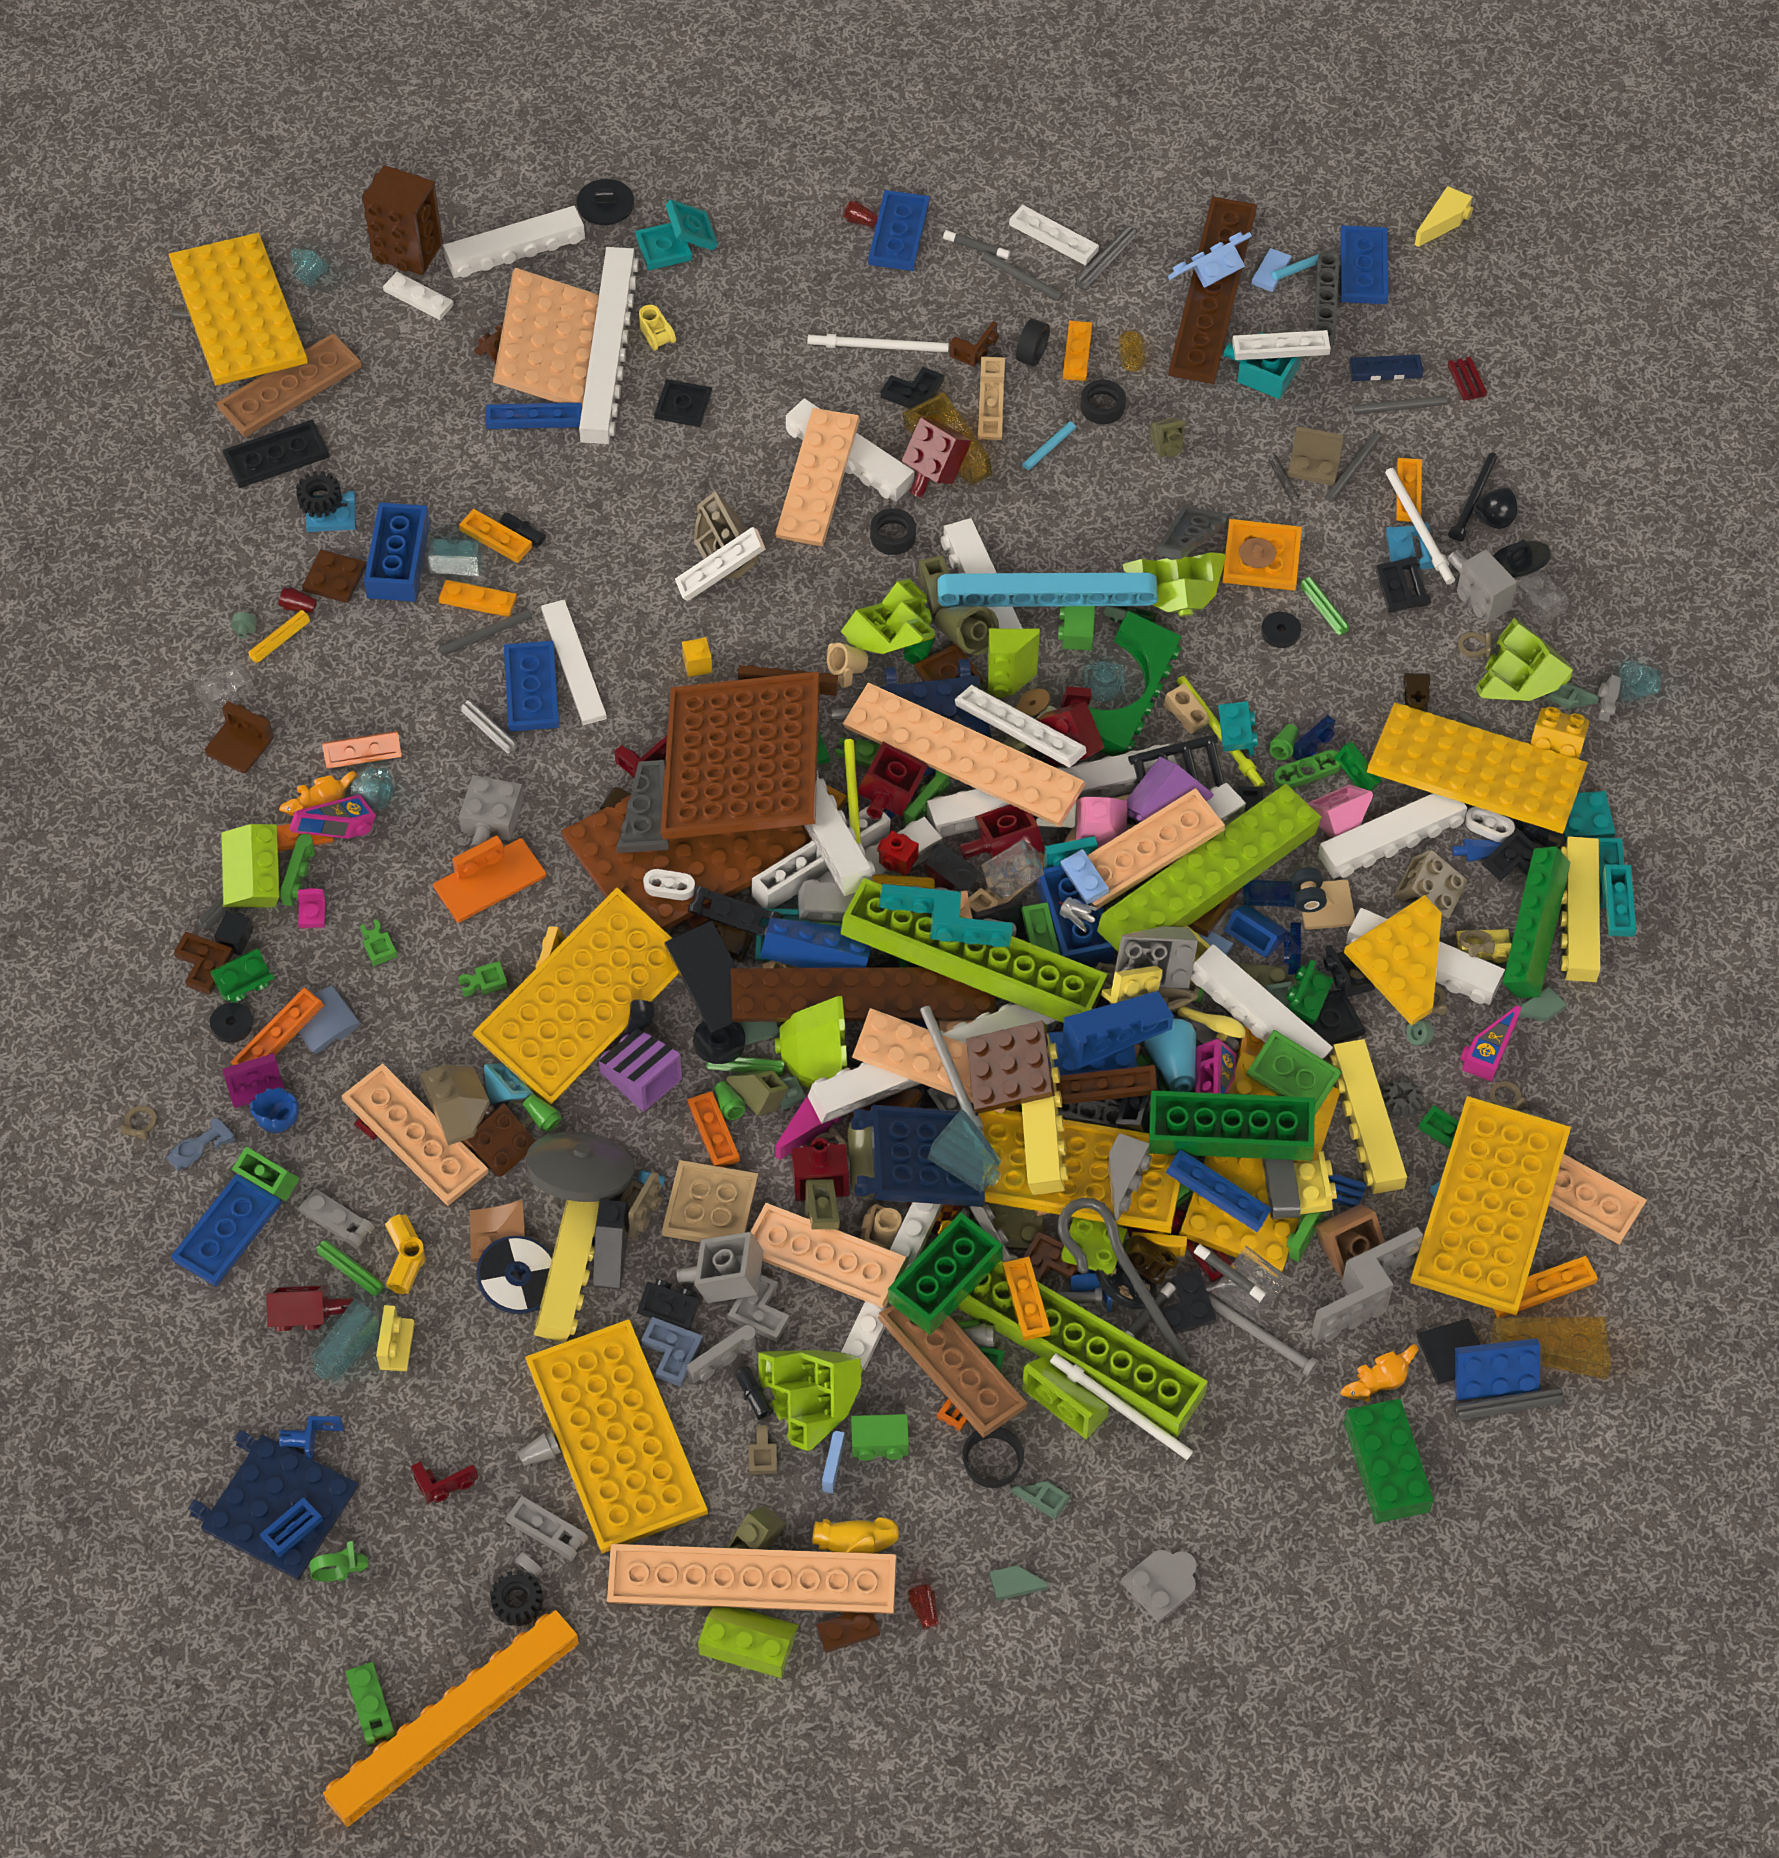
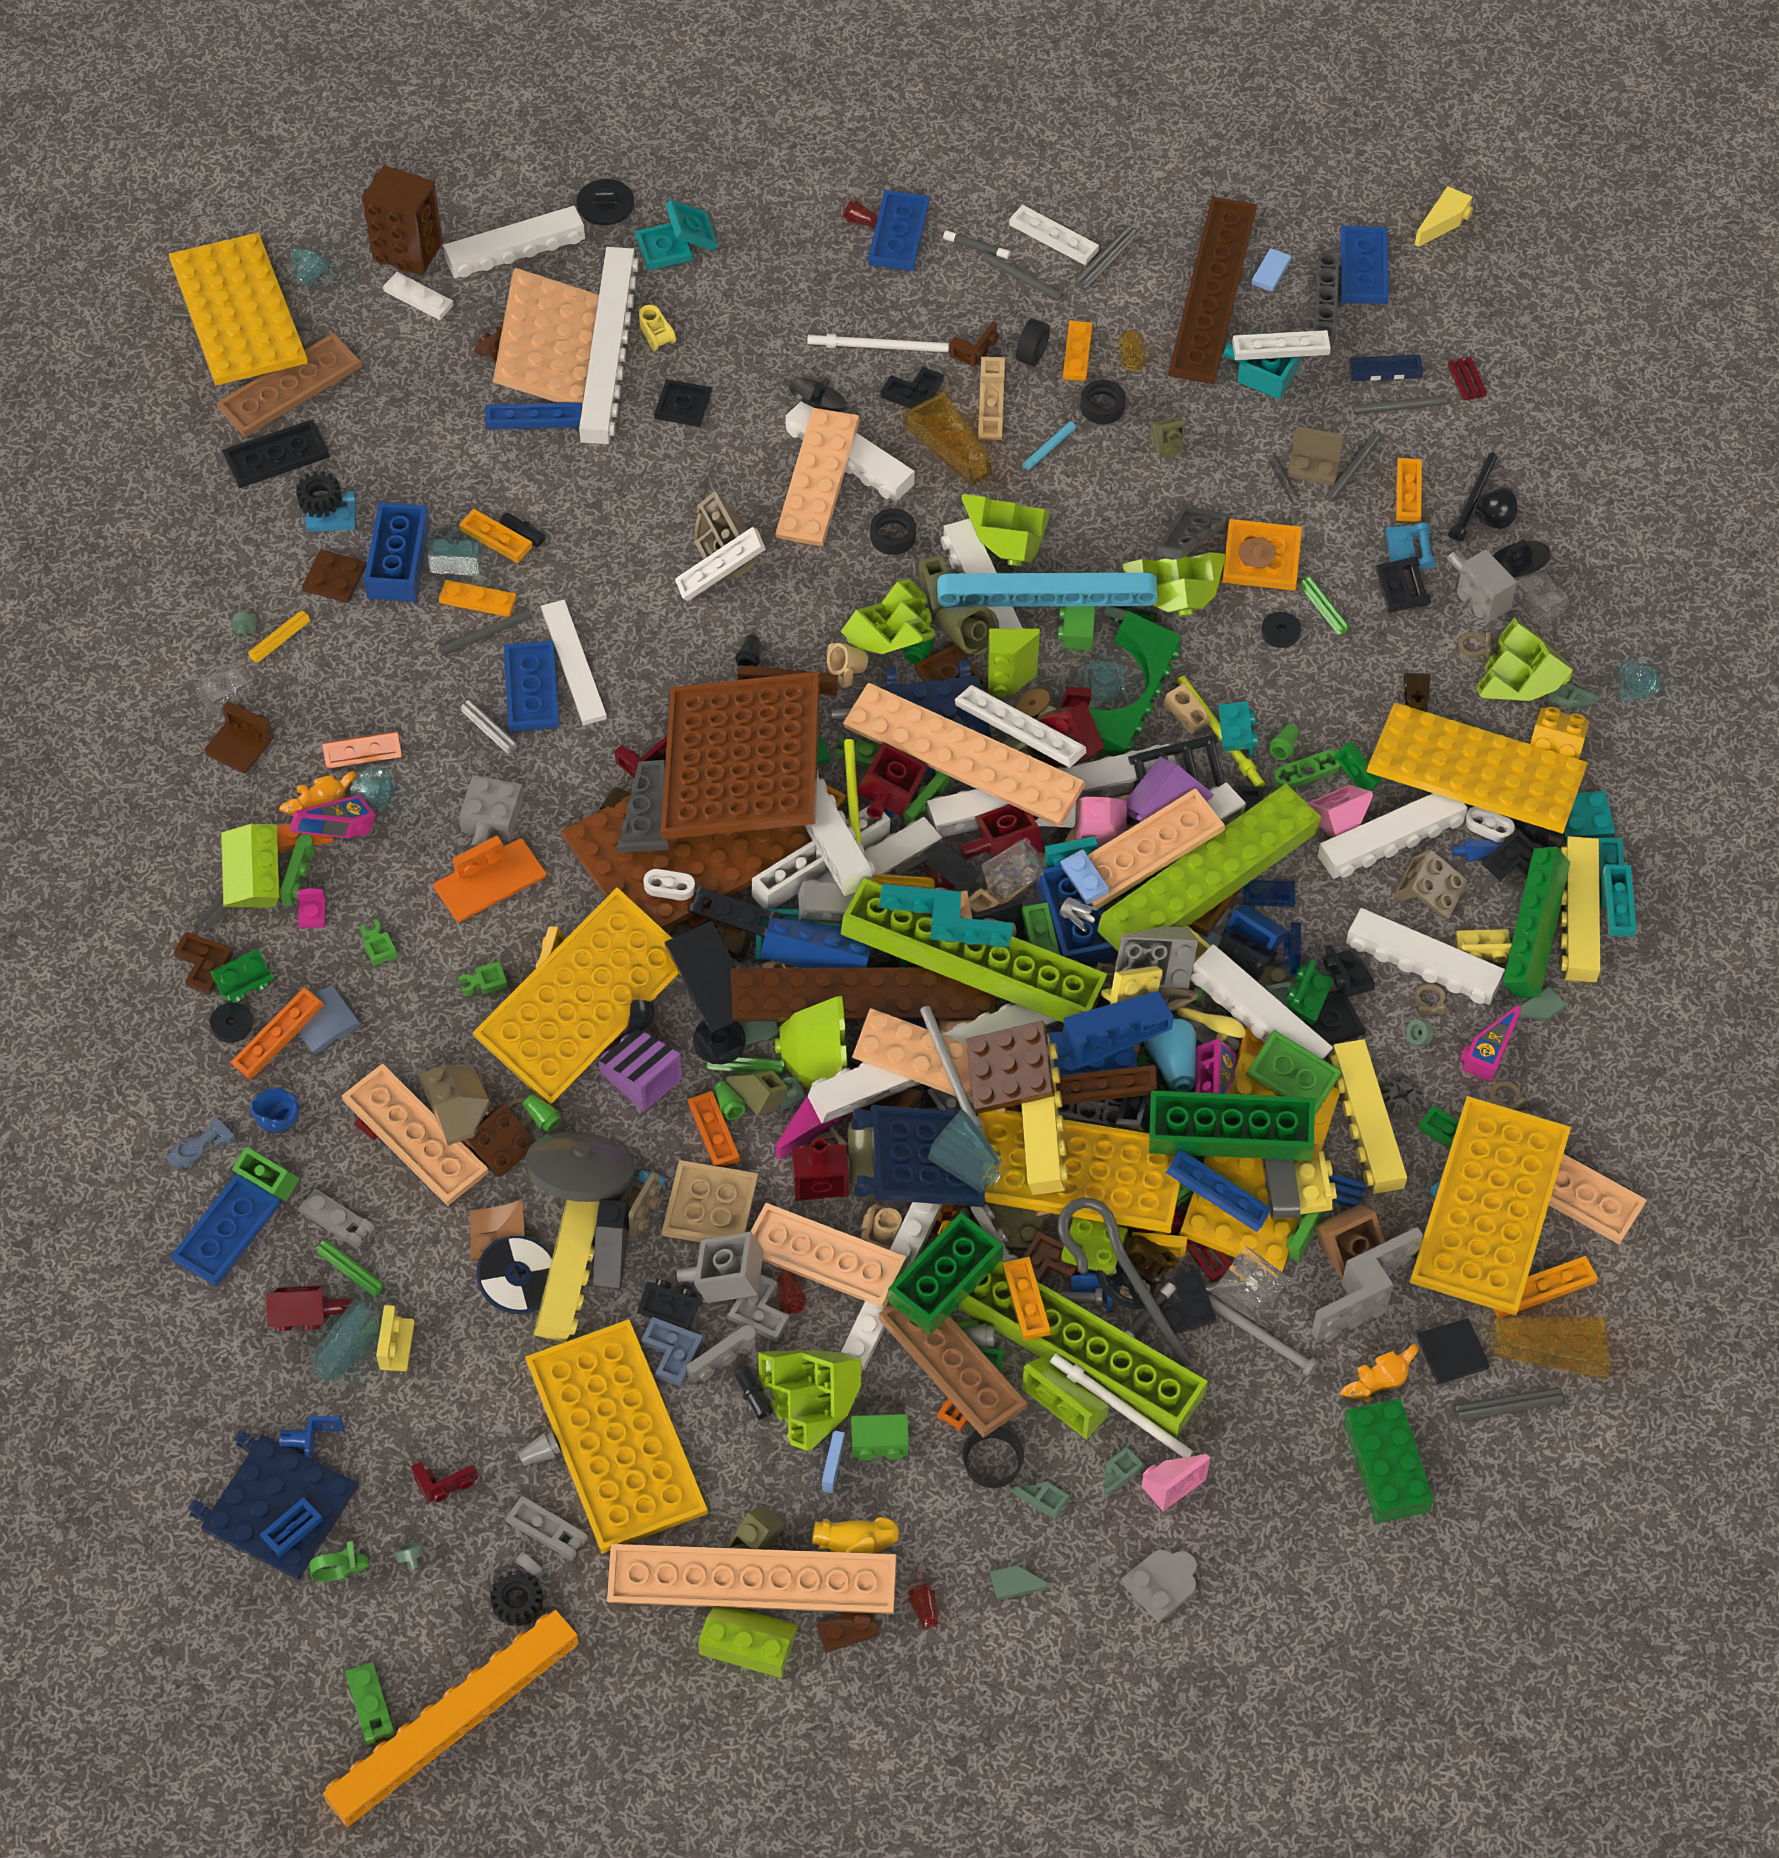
(143, 1133): dark tan piece -> none
(234, 931): black brick -> none
(252, 1078): magenta bracket -> none
(295, 600): dark red cone -> none
(405, 1267): yellow piece -> none
(409, 1554): none -> sand green tile
(503, 1084): medium azure slope -> none
(697, 657): yellow brick -> none
(749, 652): none -> black cone
(762, 1455): dark tan plate -> none
(791, 1296): none -> clear red cone
(817, 394): none -> black shield
(821, 1204): olive slope -> none
(898, 852): red brick -> none
(935, 454): brick -> none
(1007, 528): none -> lime brick
(1120, 1470): none -> sand green tile
(1125, 1165): light grey slope -> none
(1174, 1479): none -> bright pink slope
(1217, 264): light blue bracket -> none
(1229, 1272): dark grey bar -> none
(1247, 953): none -> black bracket
(1294, 268): medium azure bar -> none
(1310, 741): clear blue plate -> none
(1320, 902): tan plate -> none
(1403, 958): yellow plate -> none
(1438, 560): white bar -> none
(1474, 949): dark tan piece -> none
(1497, 1369): blue plate -> none
(1609, 694): light grey plate -> none

